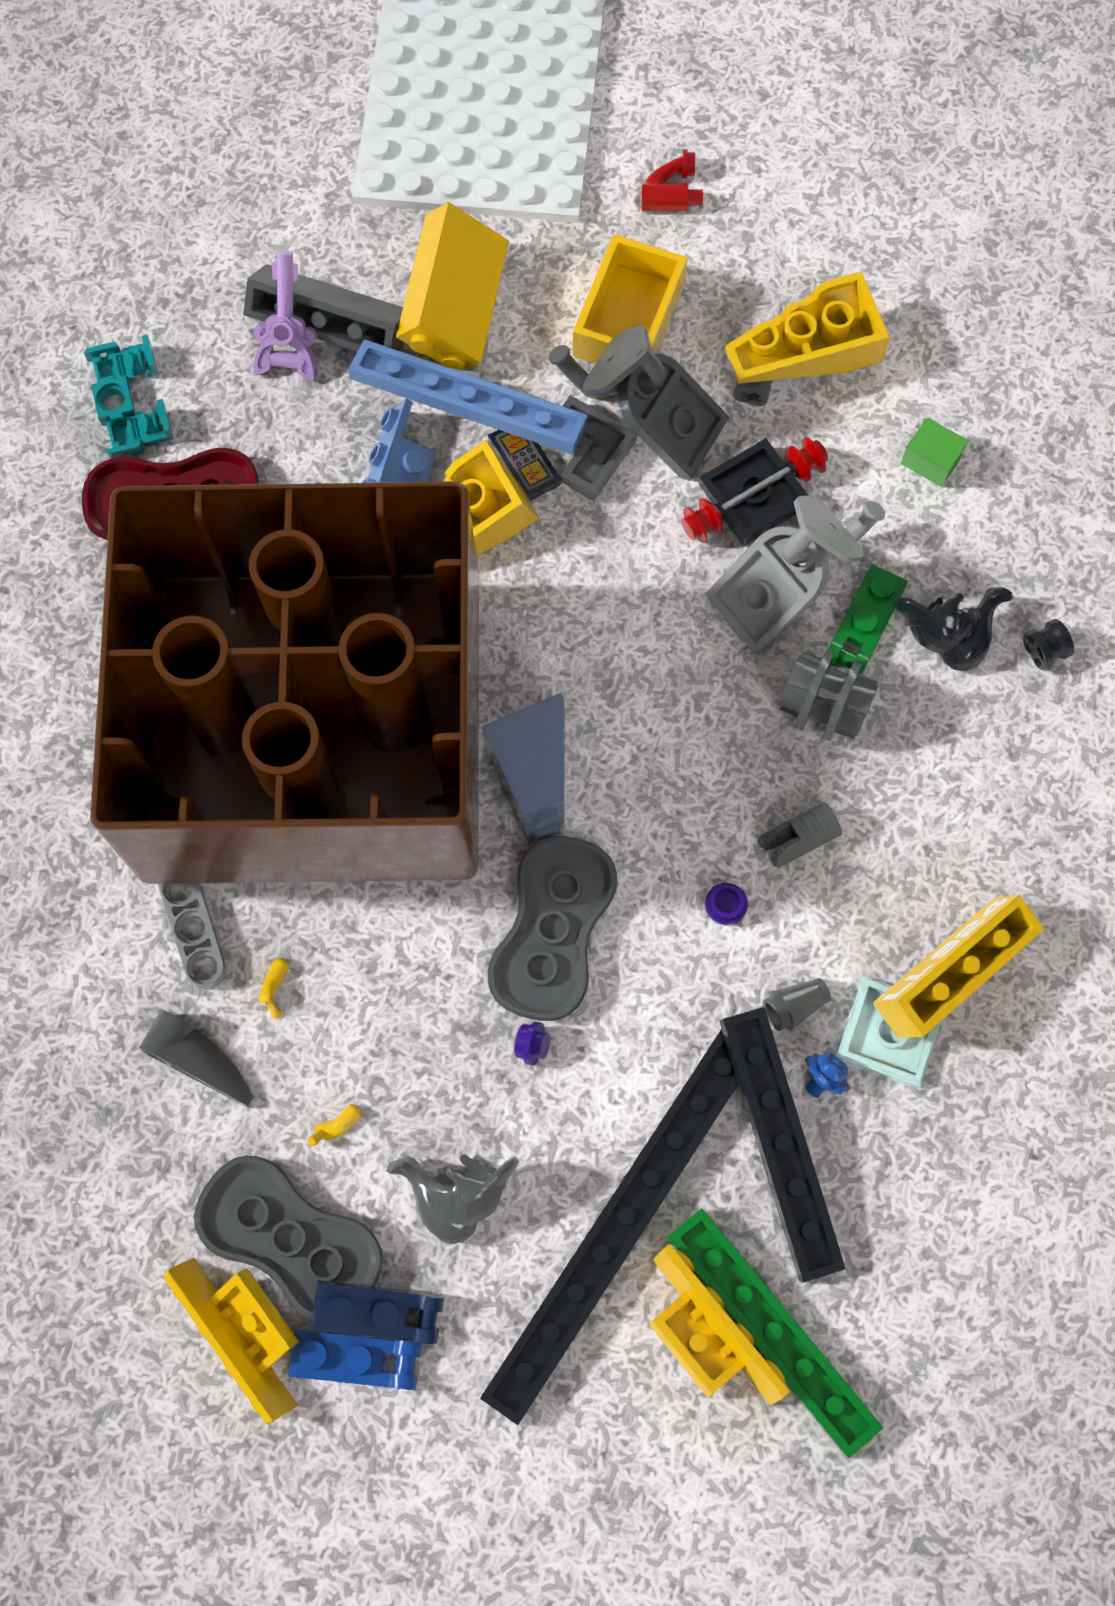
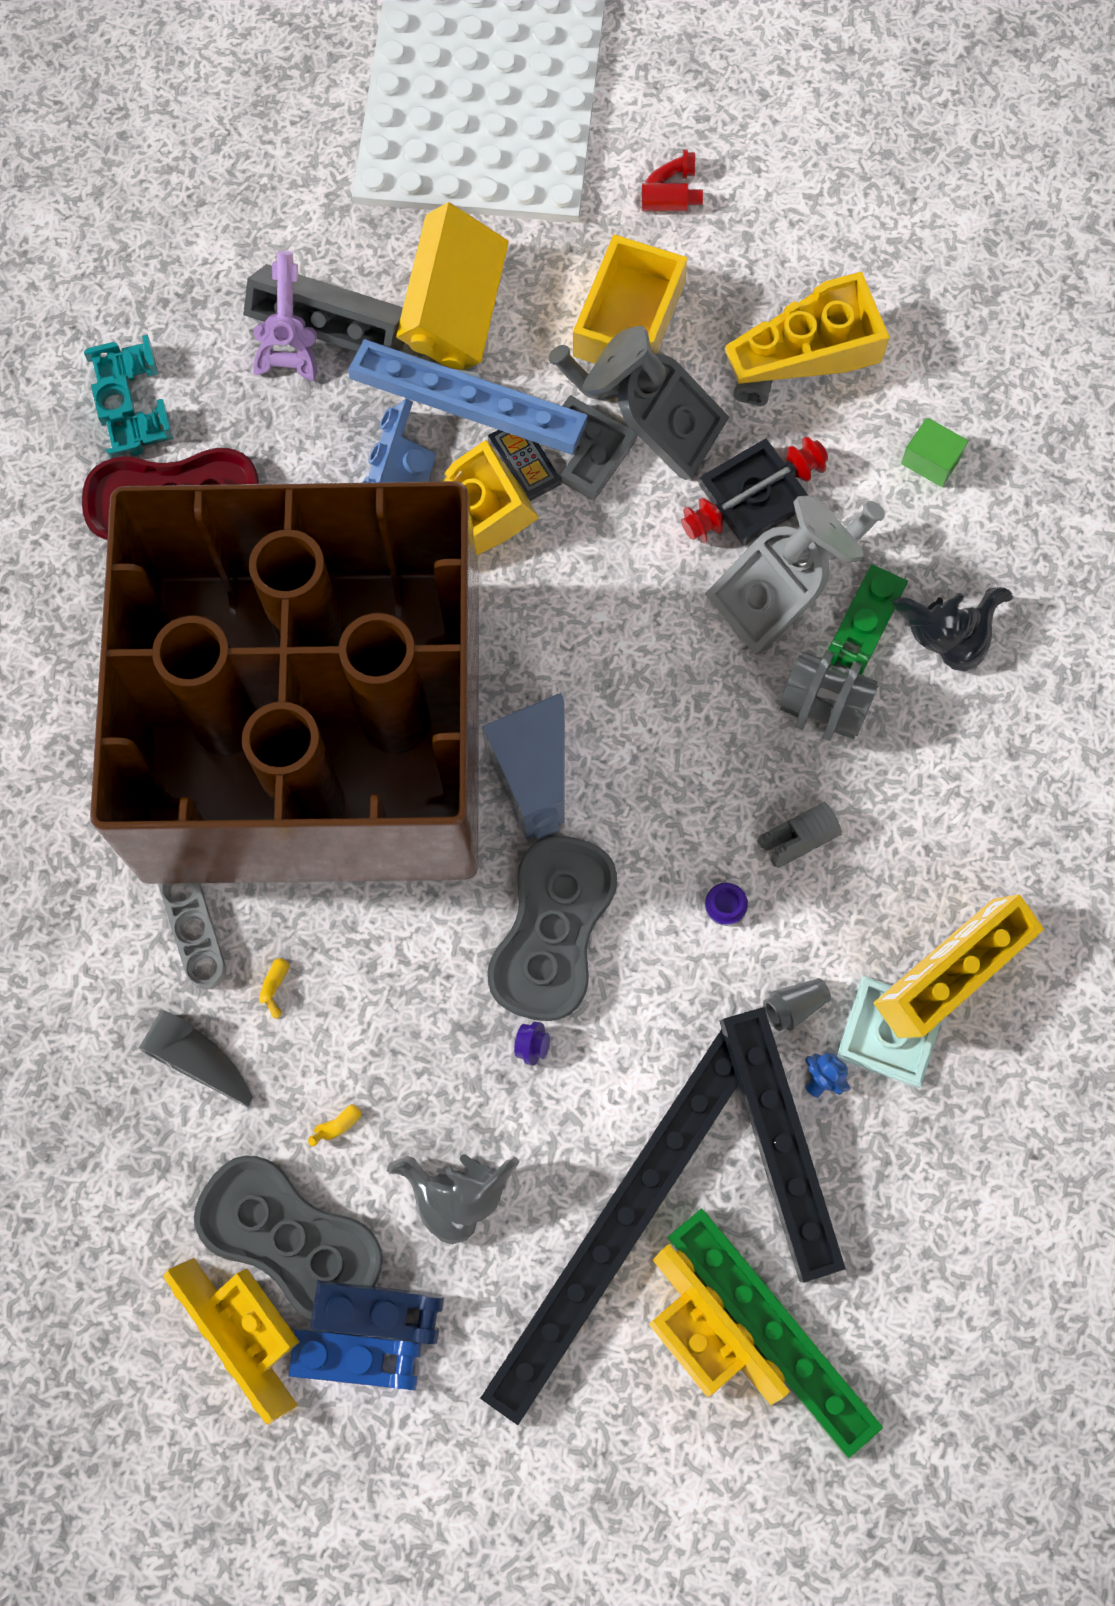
(1049, 643): black wheel -> none

